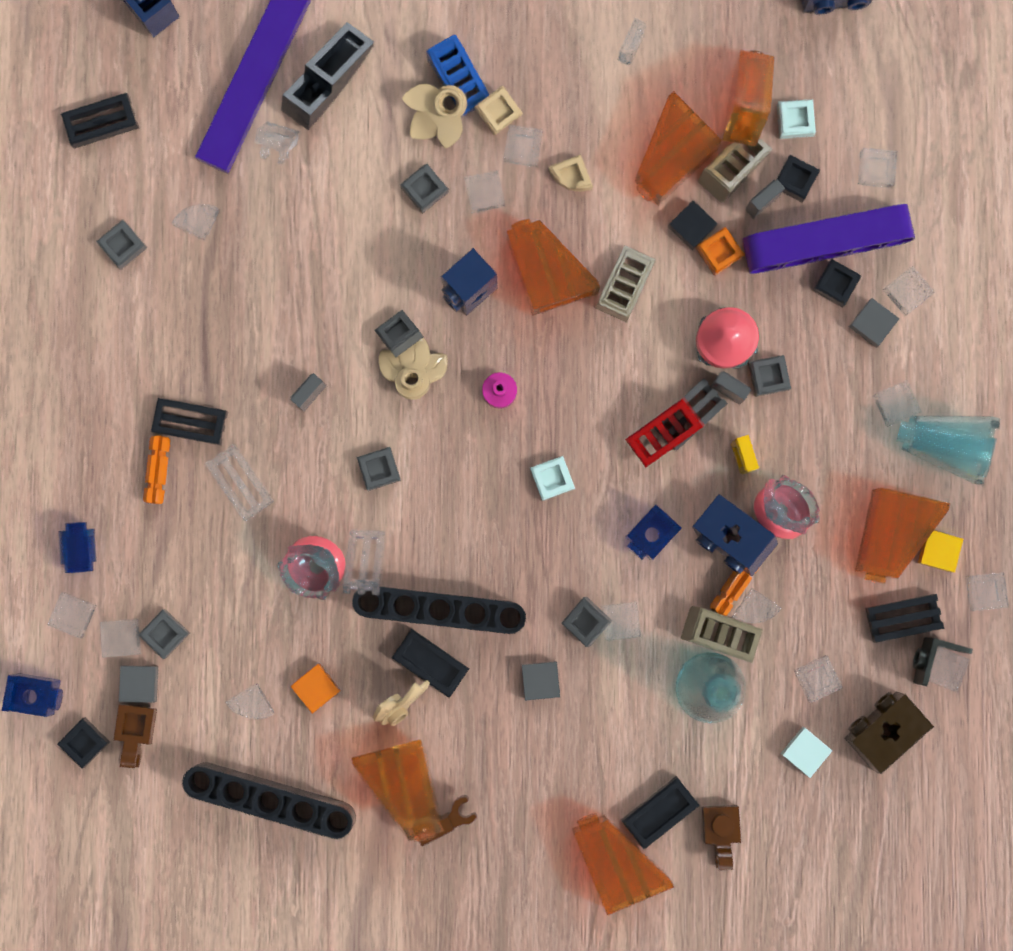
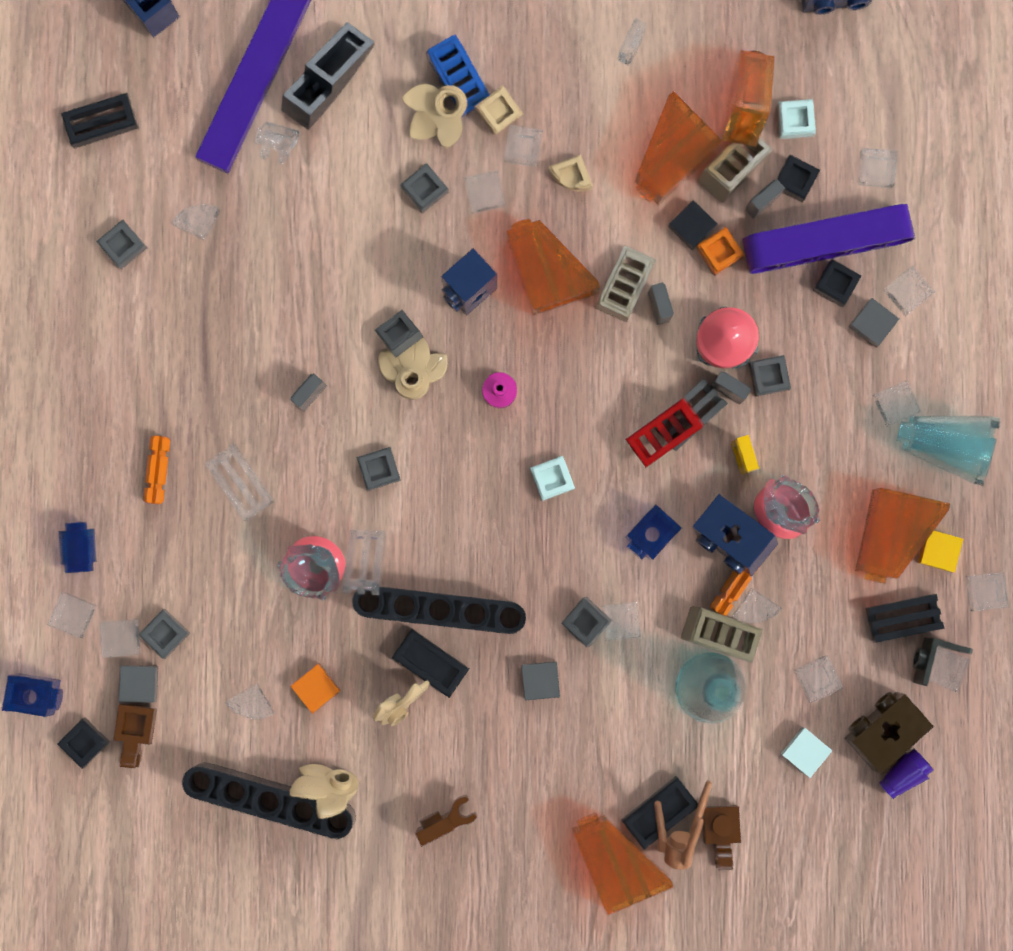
(219, 426): black tile -> none
(327, 786): none -> tan plate
(404, 788): clear orange slope -> none
(660, 303): none -> dark grey tile
(681, 845): none -> nougat plant
(906, 774): none -> dark purple cone

